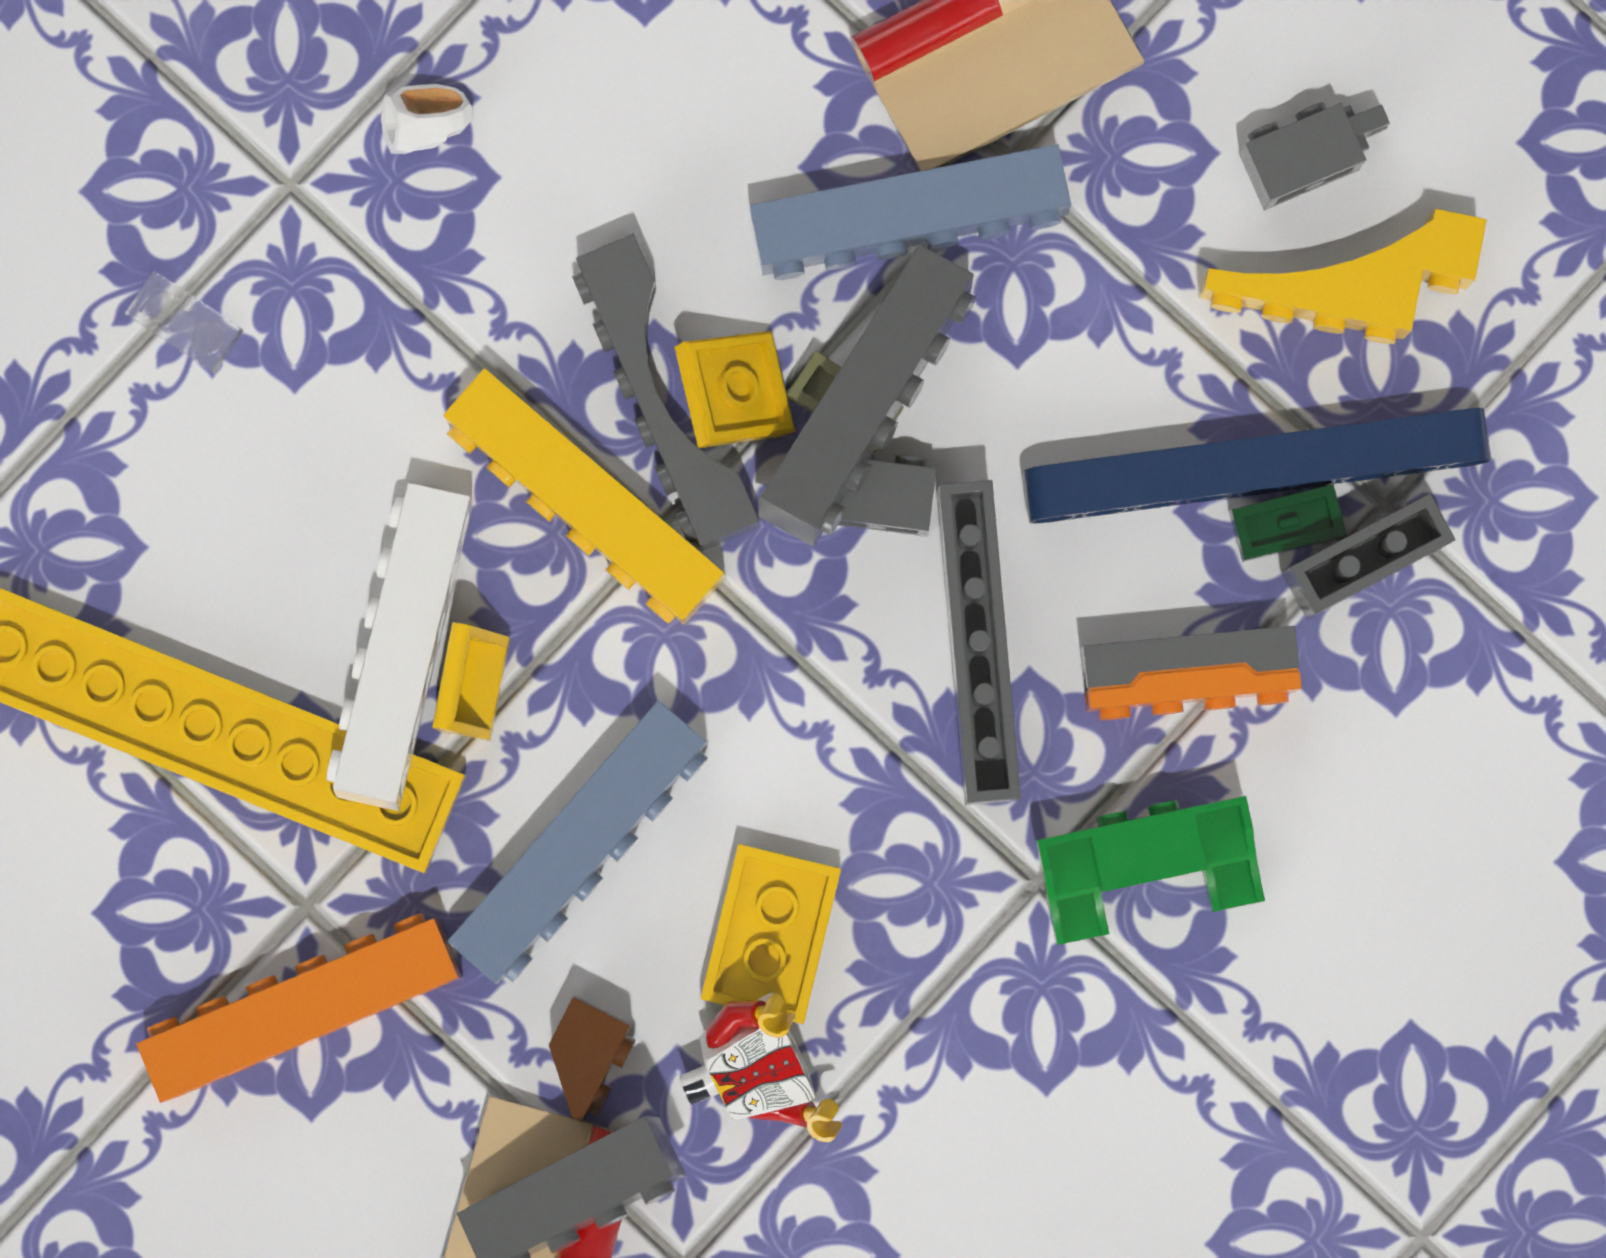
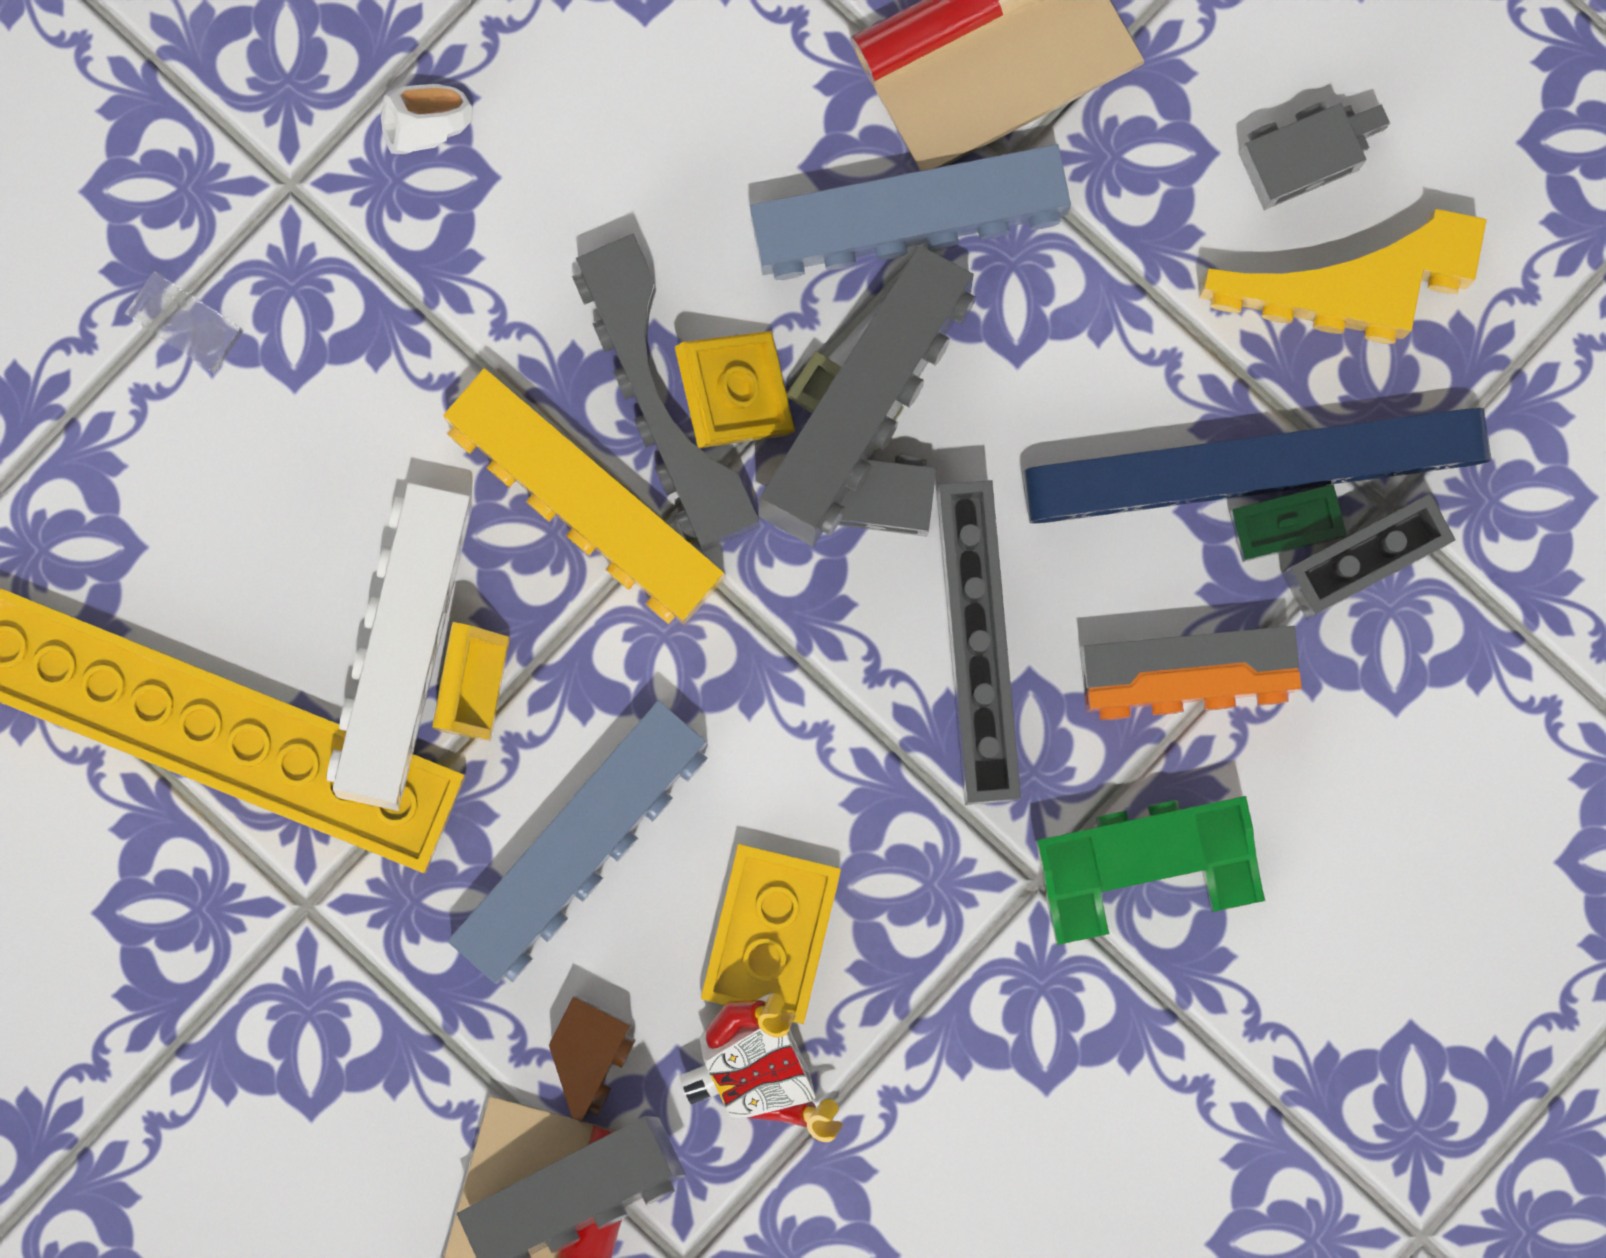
(298, 1010): orange brick -> none

